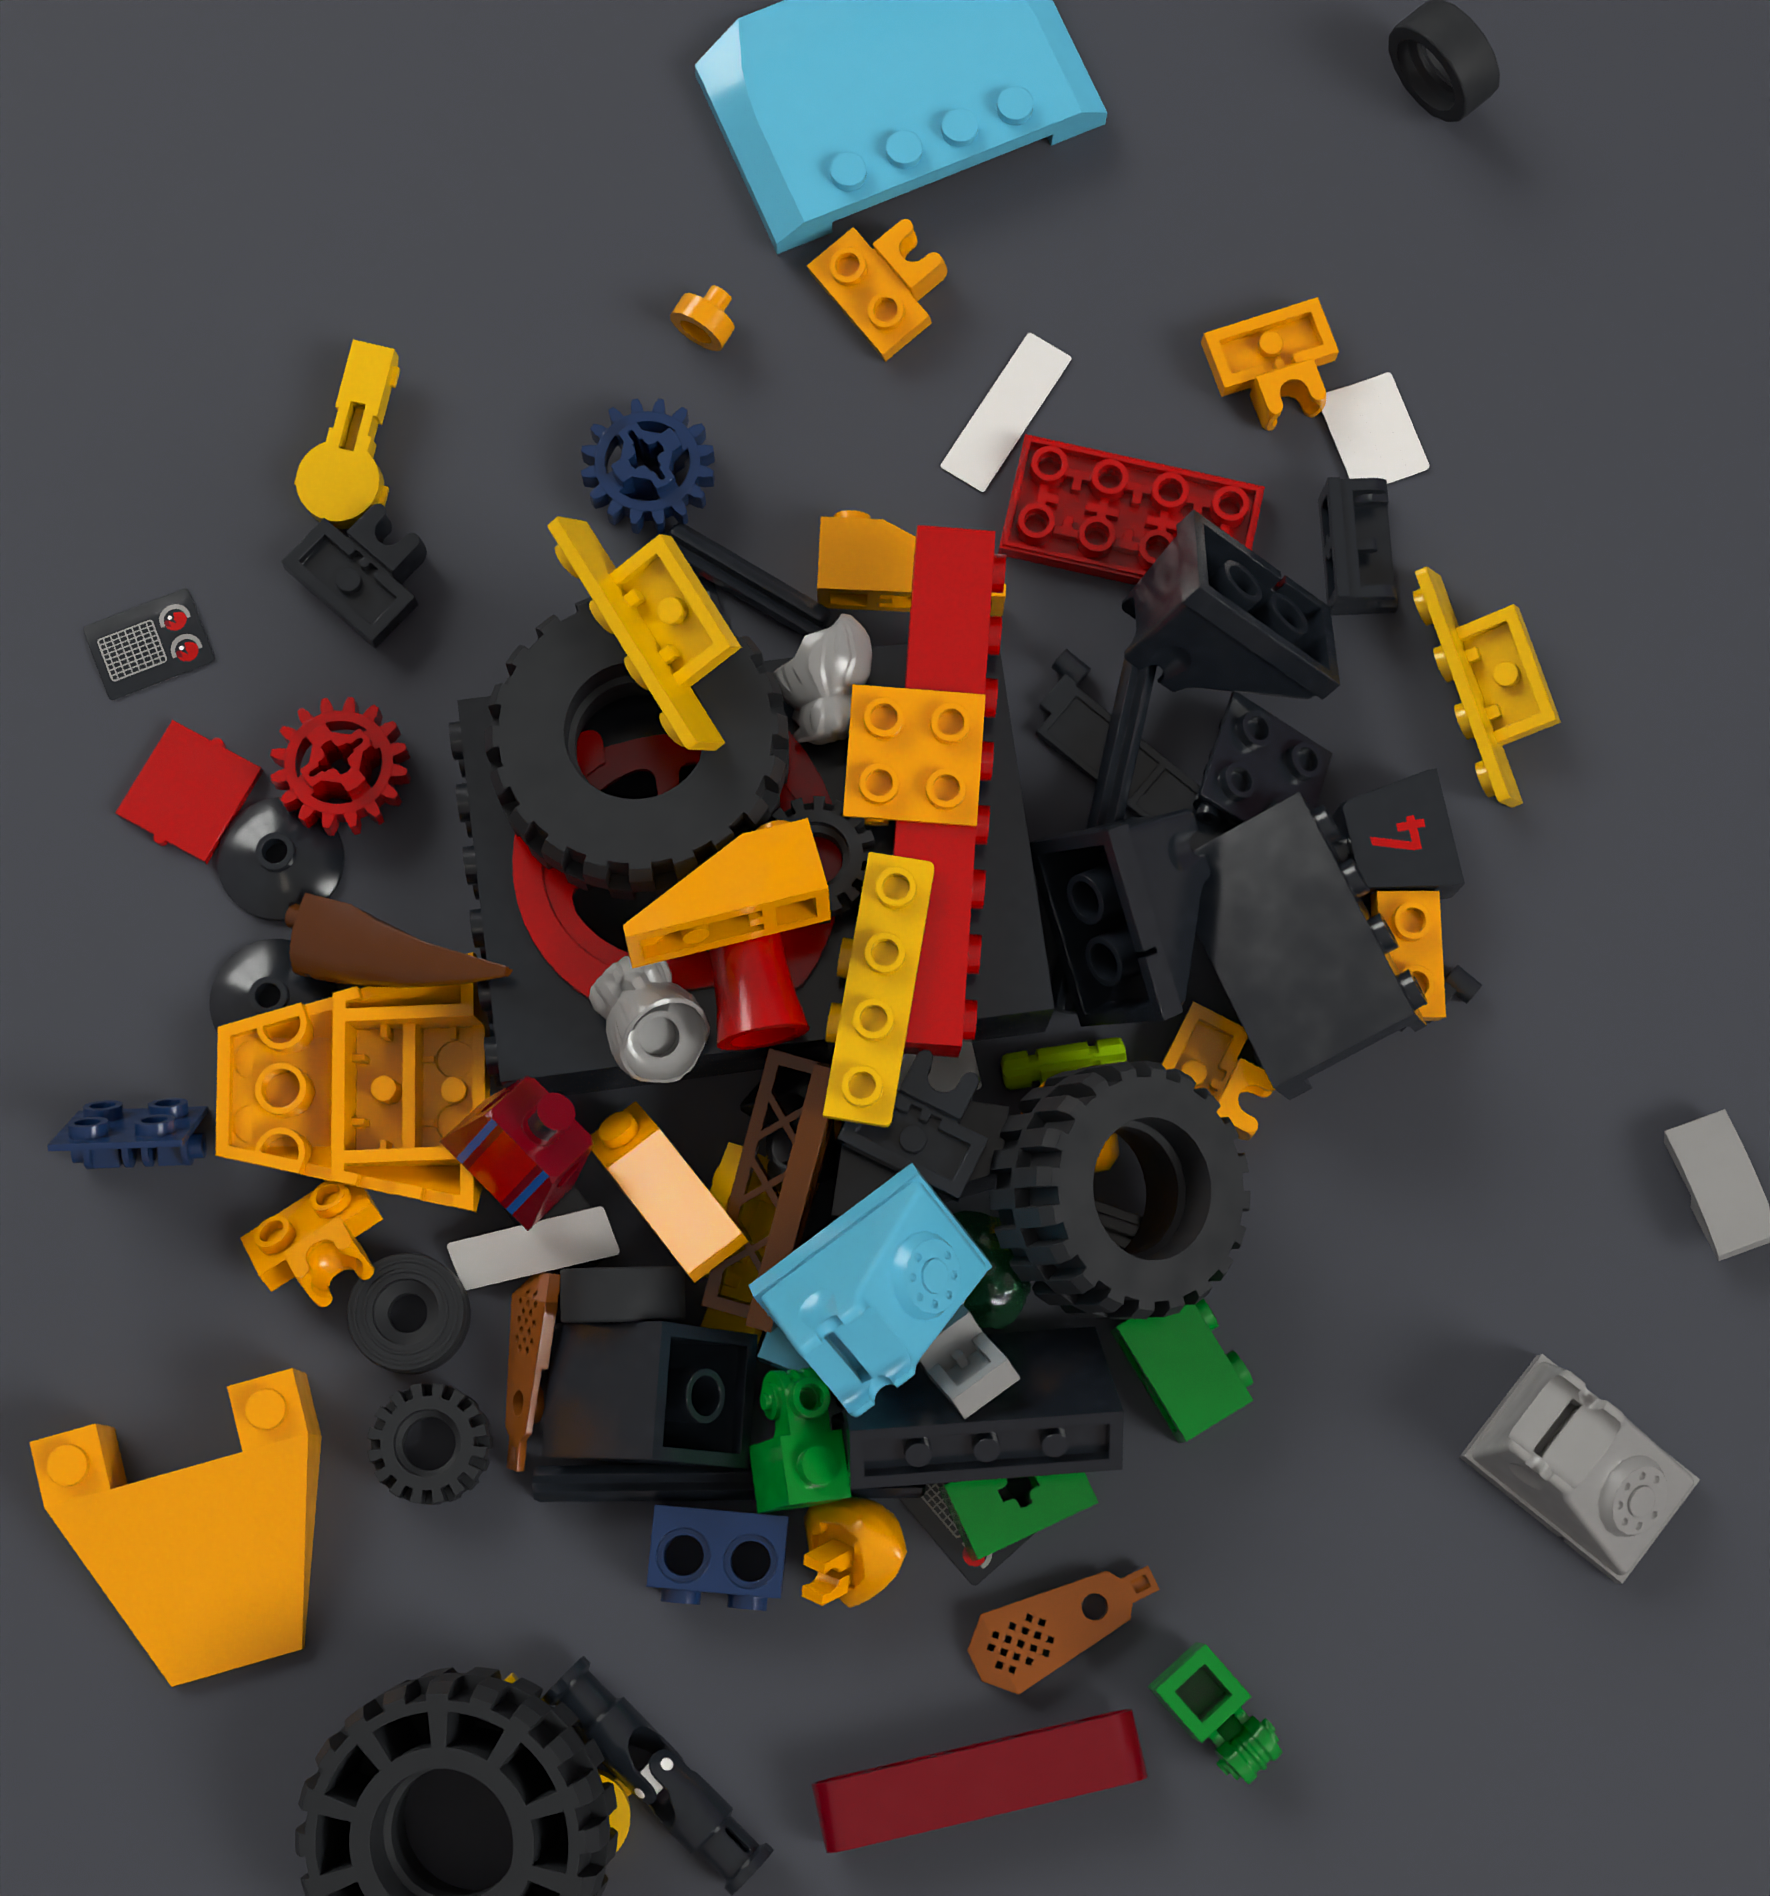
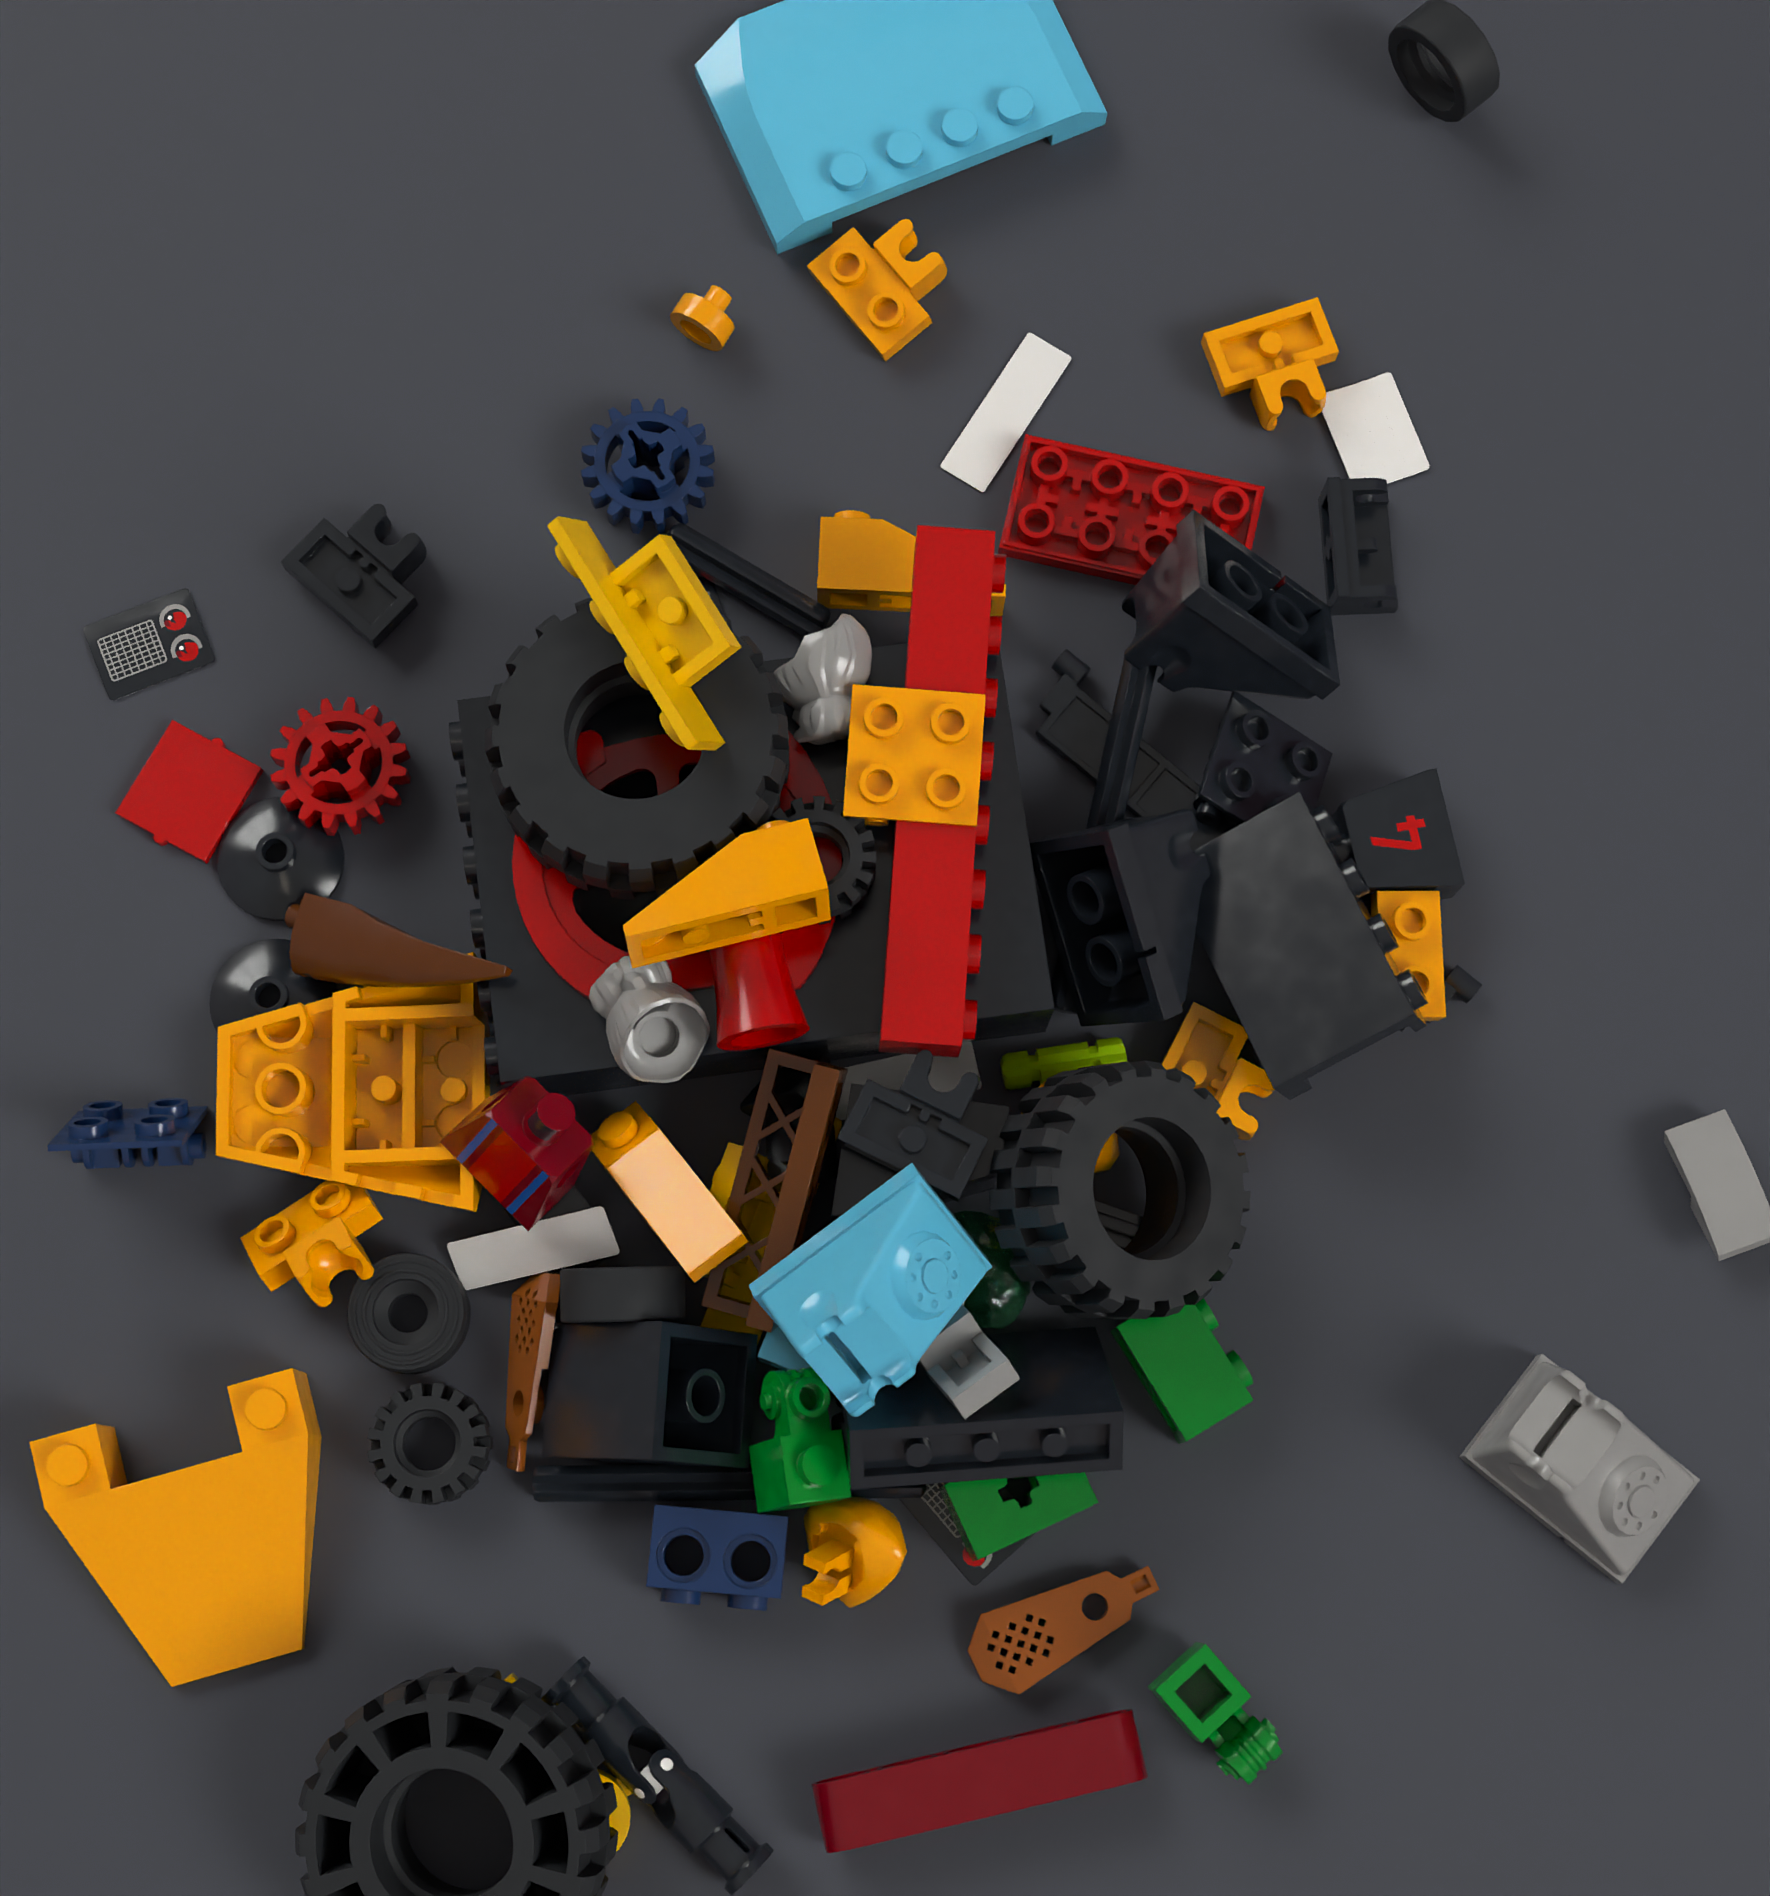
(340, 475): yellow piece -> none
(878, 990): yellow bracket -> none
(1495, 678): yellow bracket -> none

